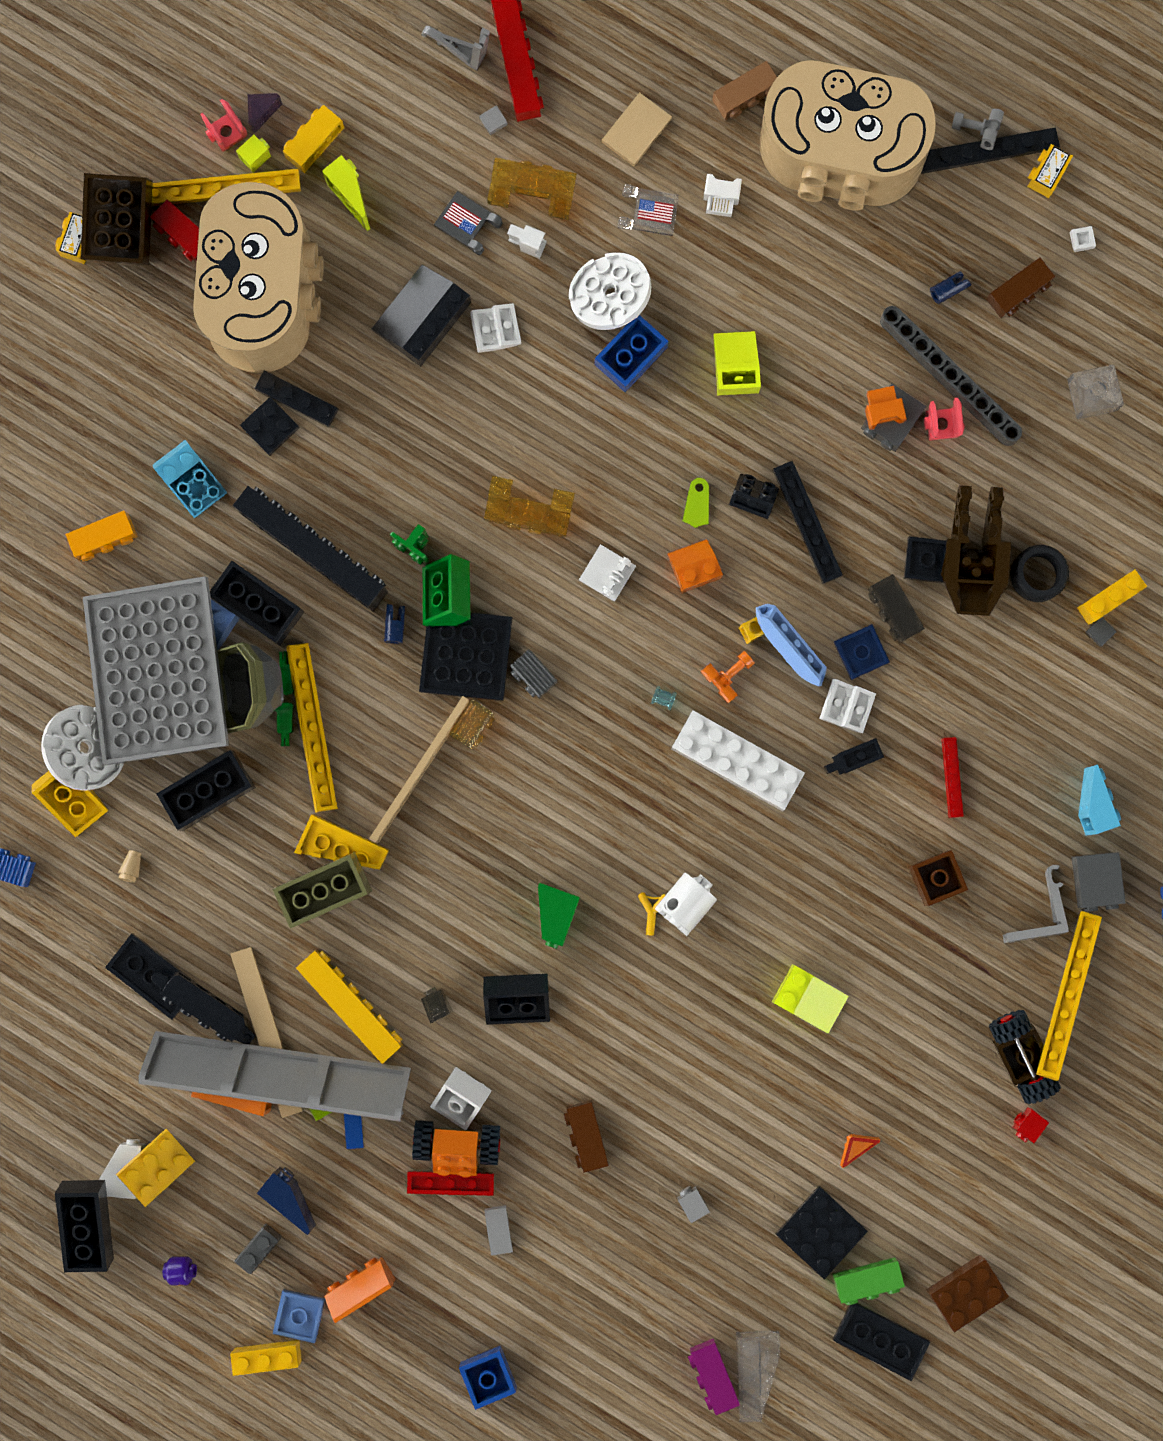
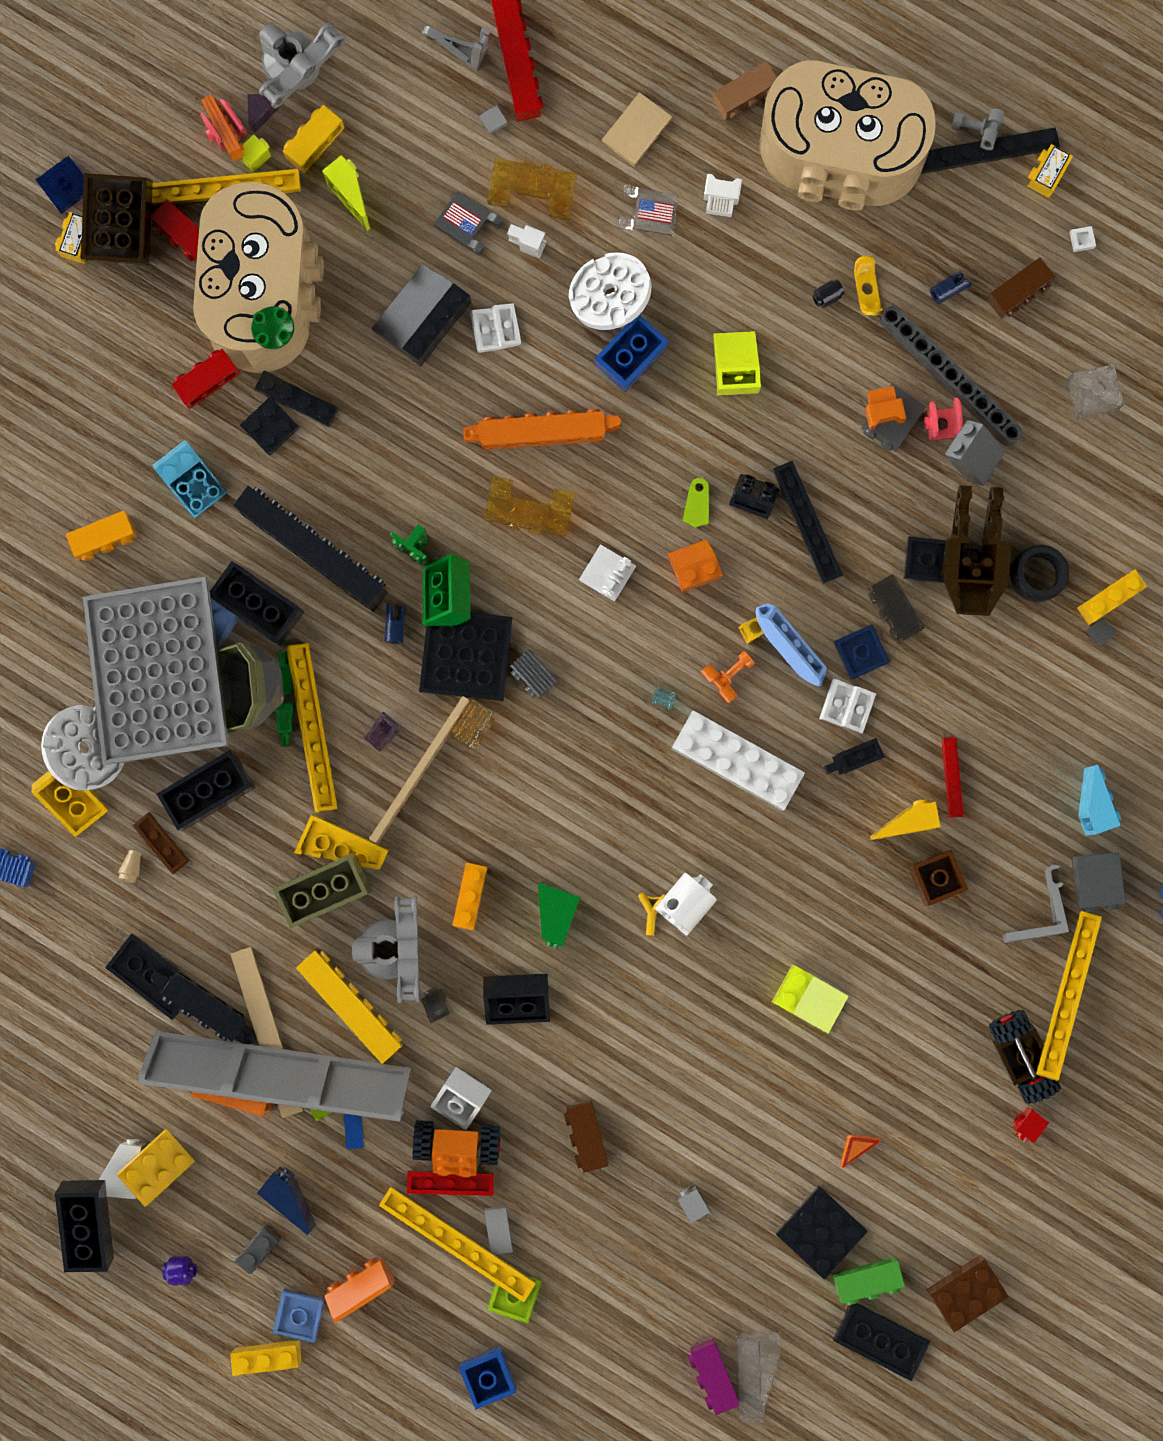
(63, 184): none -> clear blue plate
(161, 843): none -> reddish brown tile
(205, 378): none -> red brick
(221, 125): none -> orange piece
(272, 327): none -> green dish
(303, 69): none -> light grey piece
(382, 731): none -> slope
(406, 965): none -> light grey piece
(457, 1243): none -> yellow plate
(470, 896): none -> light orange brick
(510, 1306): none -> lime tile
(541, 430): none -> orange hinge
(828, 293): none -> black brick
(865, 274): none -> yellow piece
(916, 818): none -> yellow slope
(975, 452): none -> dark grey brick

